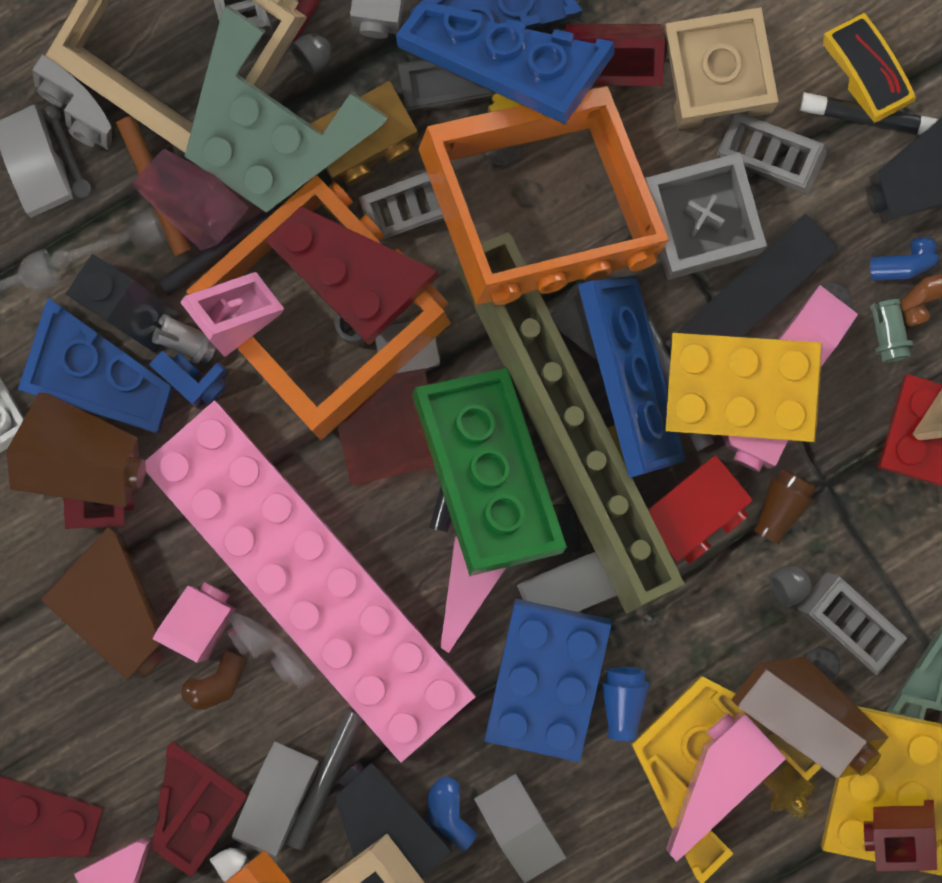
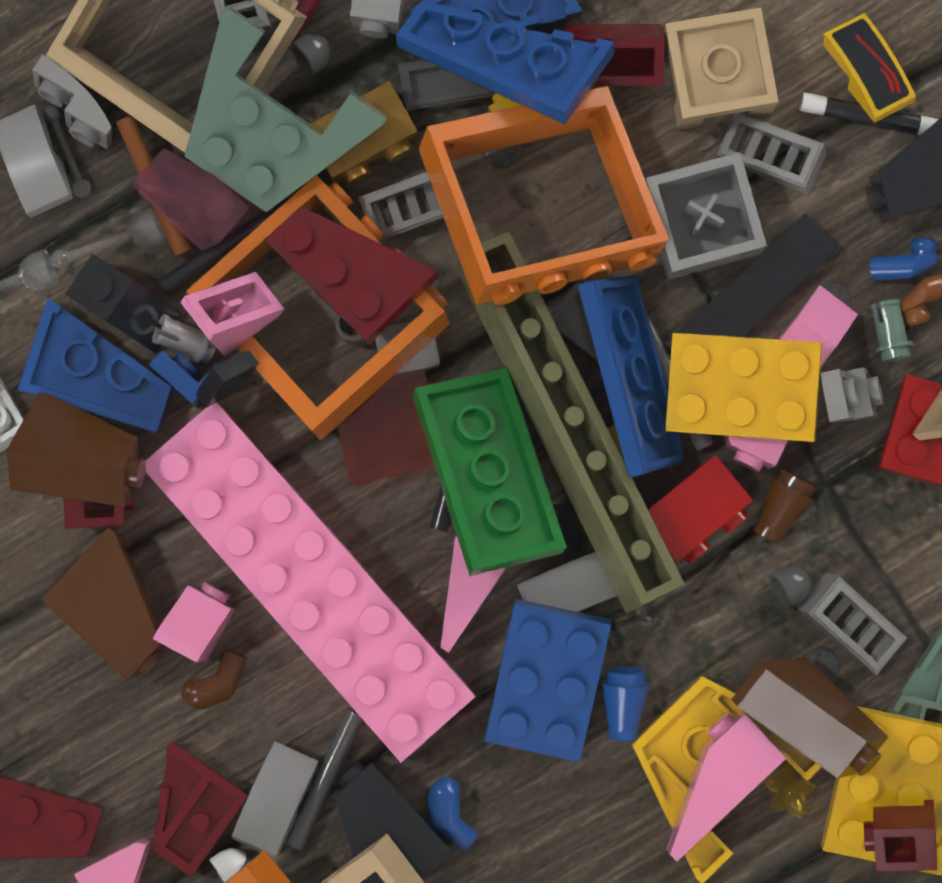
(227, 378): none -> black tile
(258, 638): clear slope -> none
(519, 828): light grey slope -> none
(851, 394): none -> light grey slope

